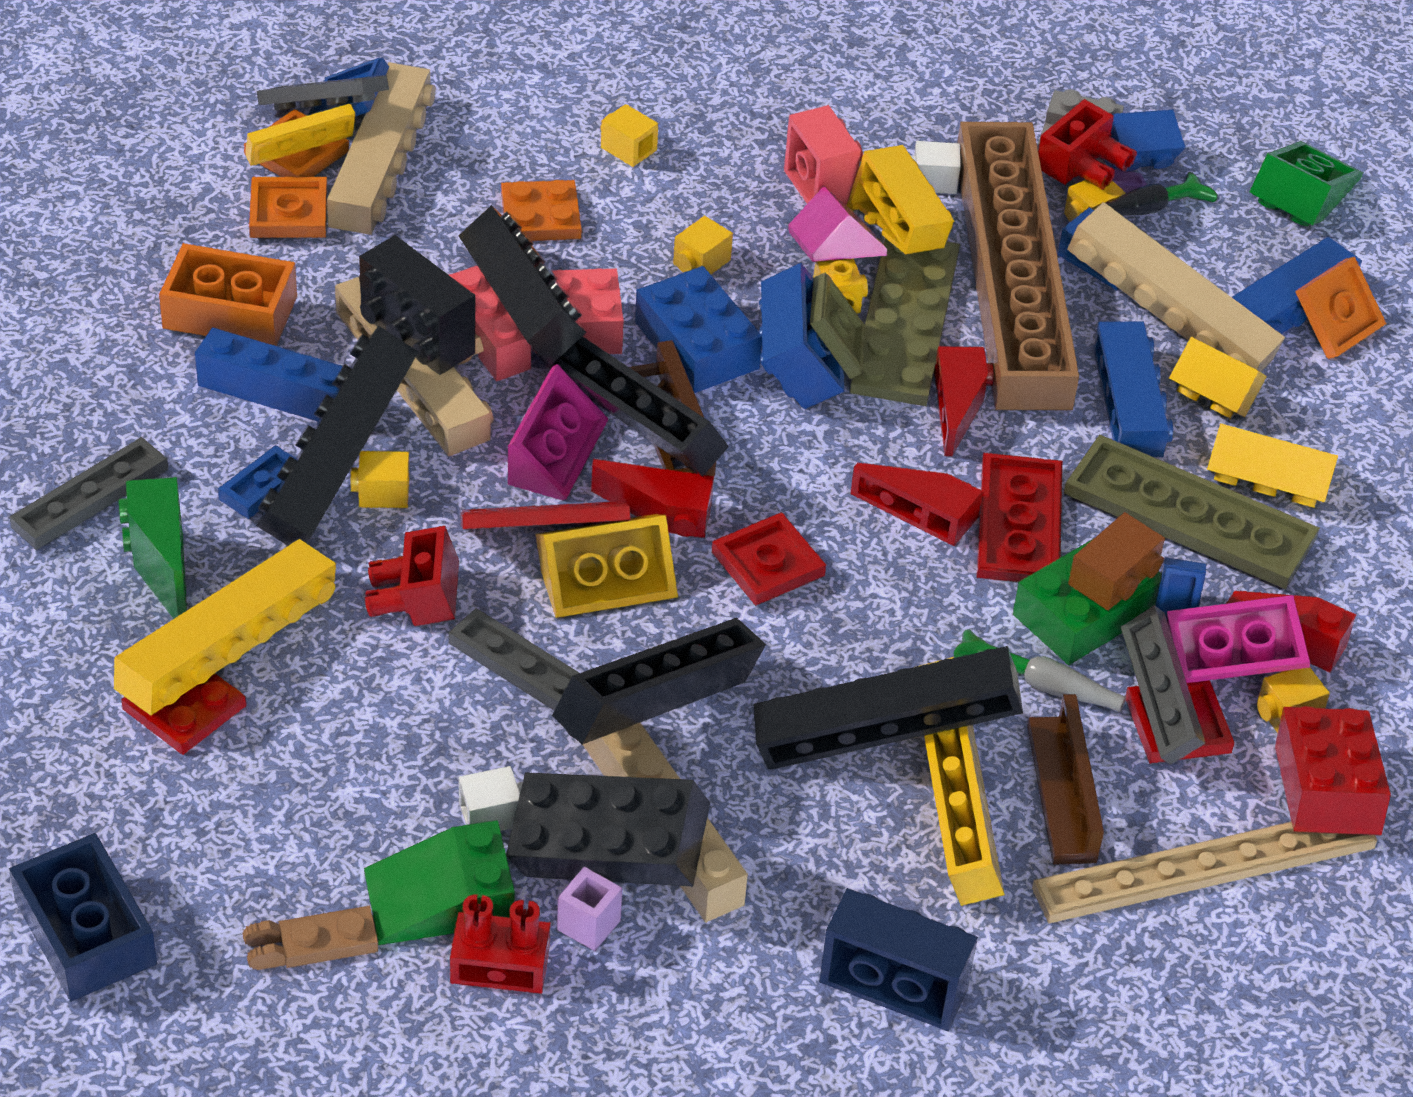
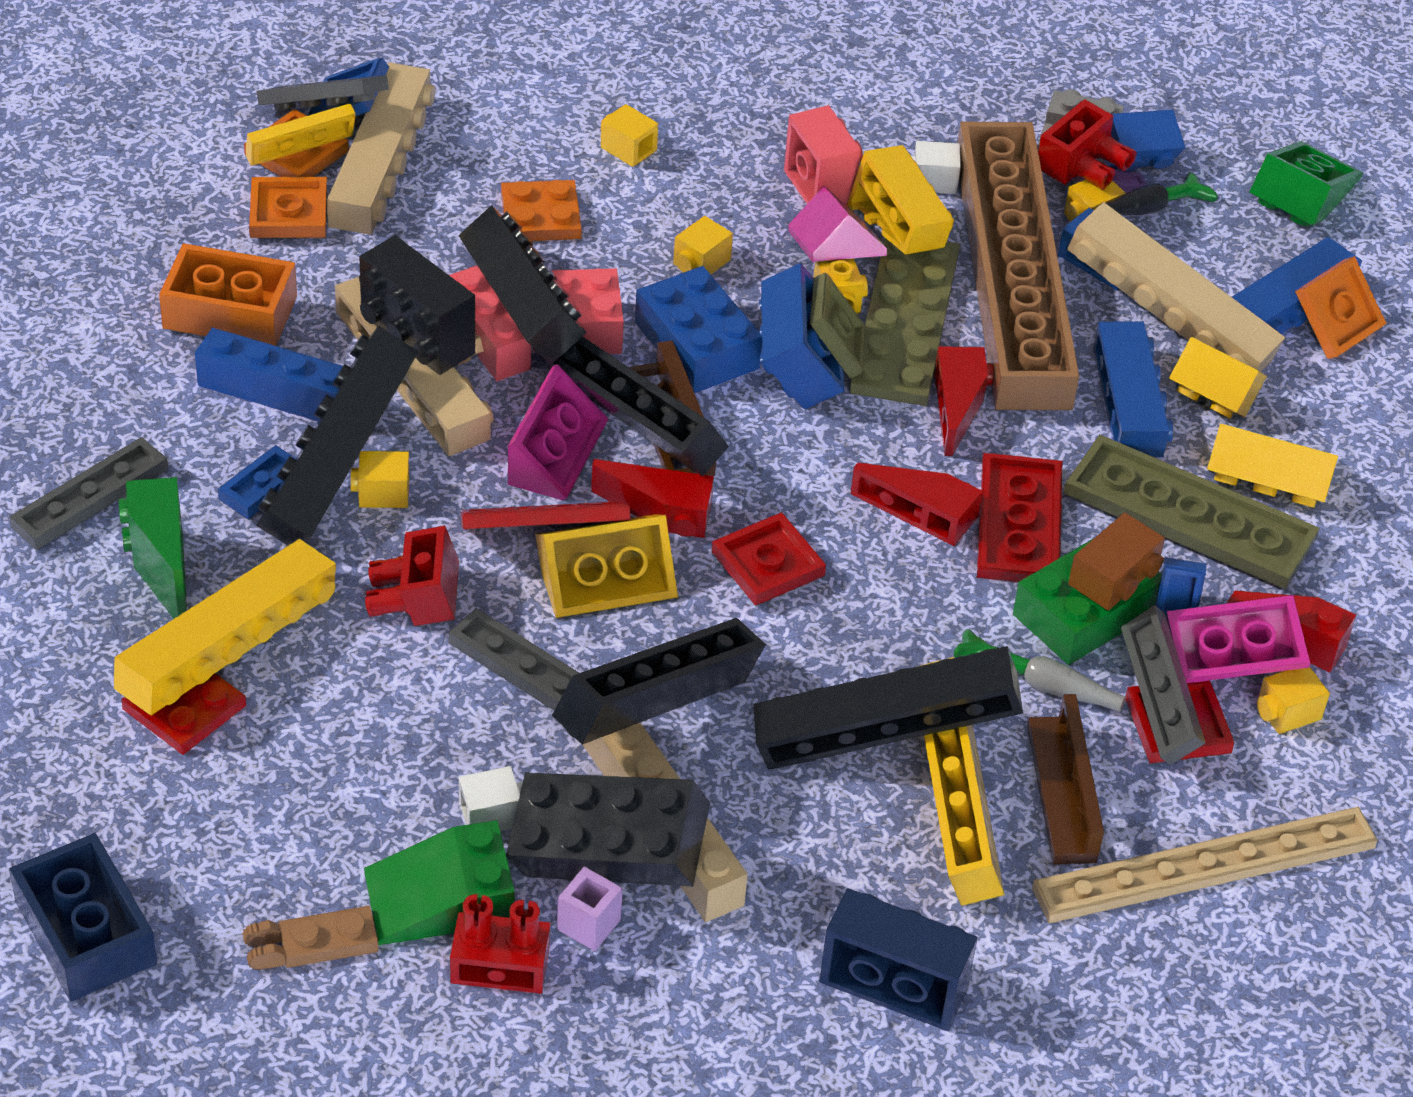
(1332, 771): red brick -> none

